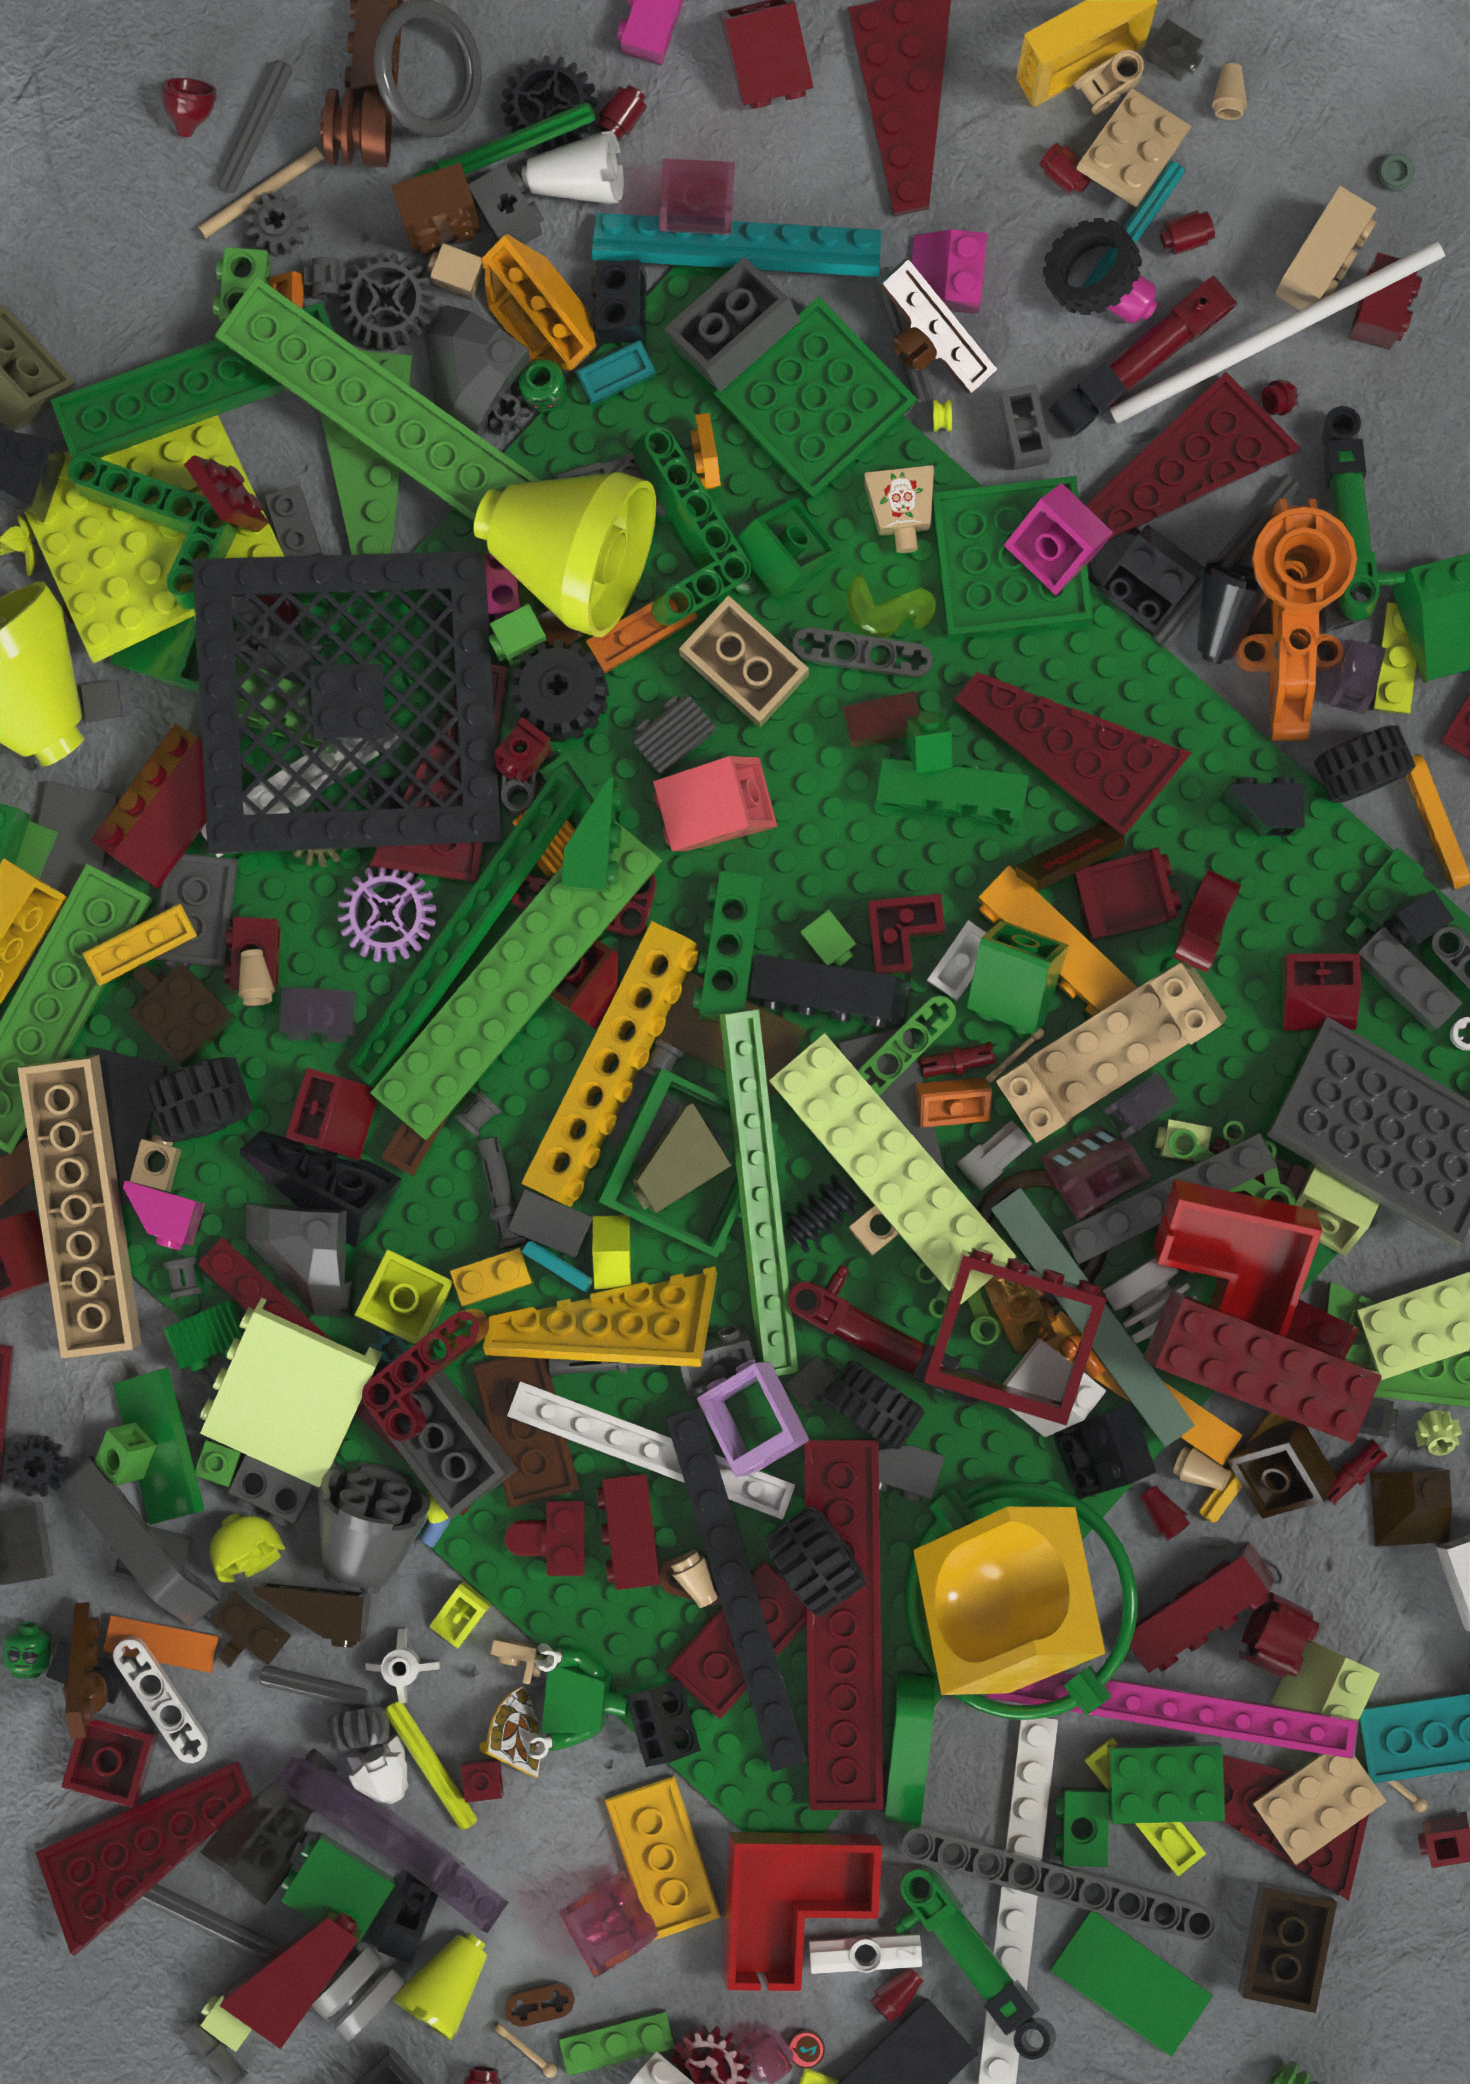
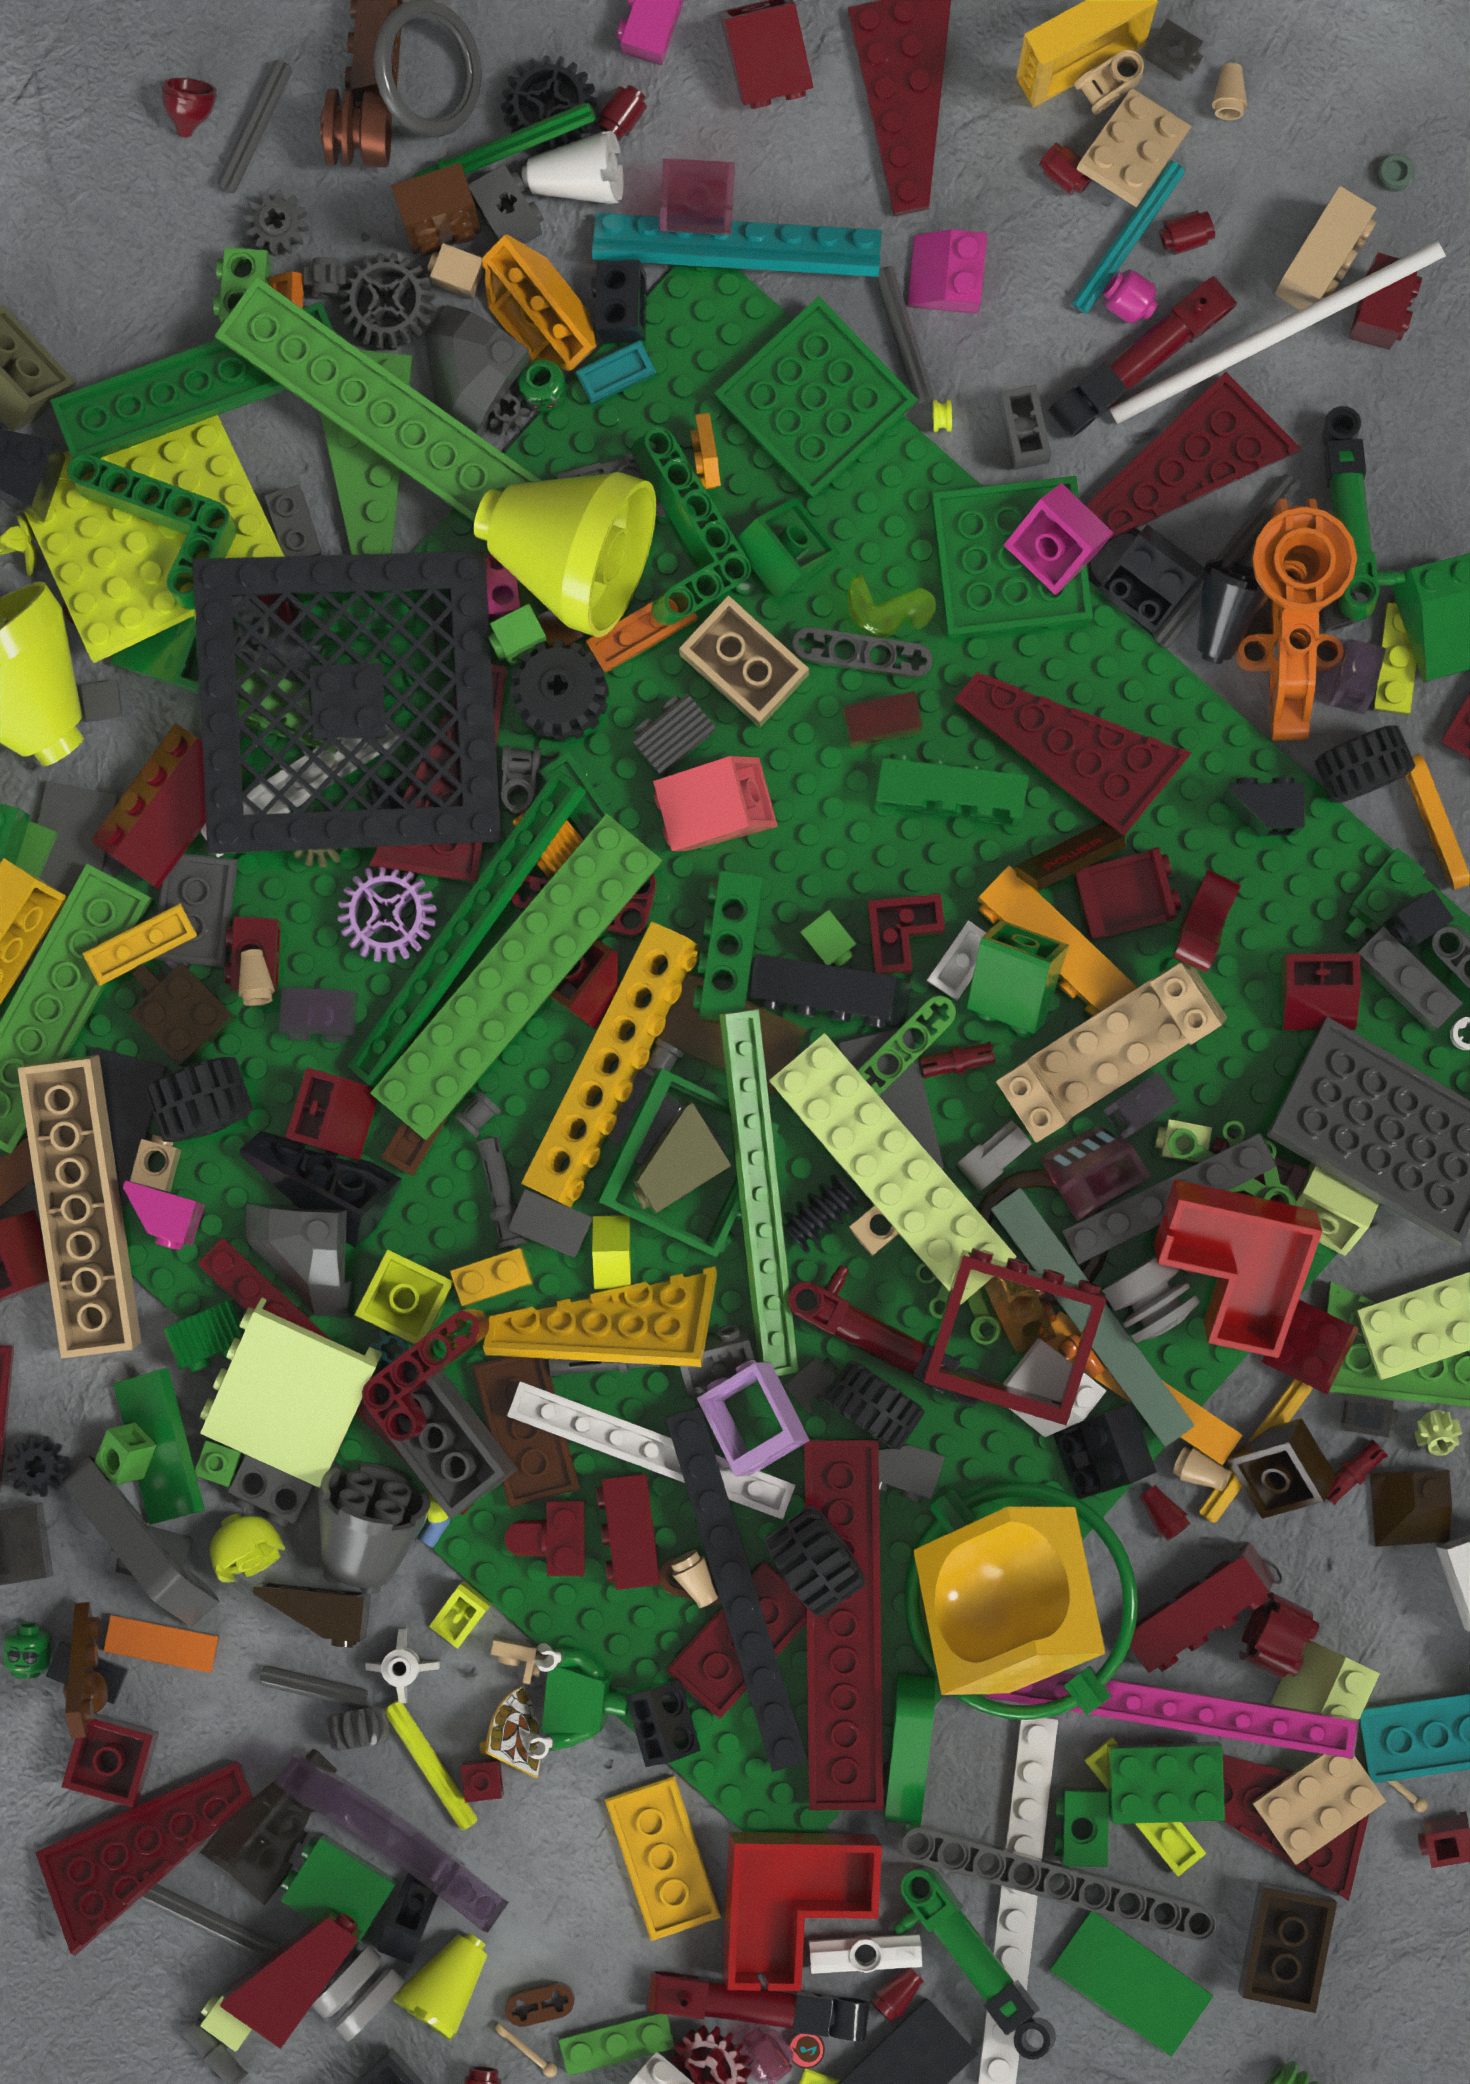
(156, 1702): white beam -> none
(187, 1266): dark grey bush -> none
(226, 493): dark red plate -> none
(249, 1630): dark brown plate -> none
(255, 195): tan bar -> none
(381, 1771): white brick -> none
(523, 764): dark red brick -> none
(558, 1266): teal tile -> none
(589, 852): green slope -> none
(609, 1923): clear pink slope -> none
(732, 324): dark grey brick -> none
(801, 2011): none -> dark red piece
(901, 503): tan torso -> none
(929, 742): green brick -> none
(933, 330): plate -> none
(953, 1102): orange slope -> none
(1037, 1037): tan hinge -> none
(1076, 243): black tyre -> none
(1262, 1366): dark red brick -> none
(1279, 397): dark red plate -> none

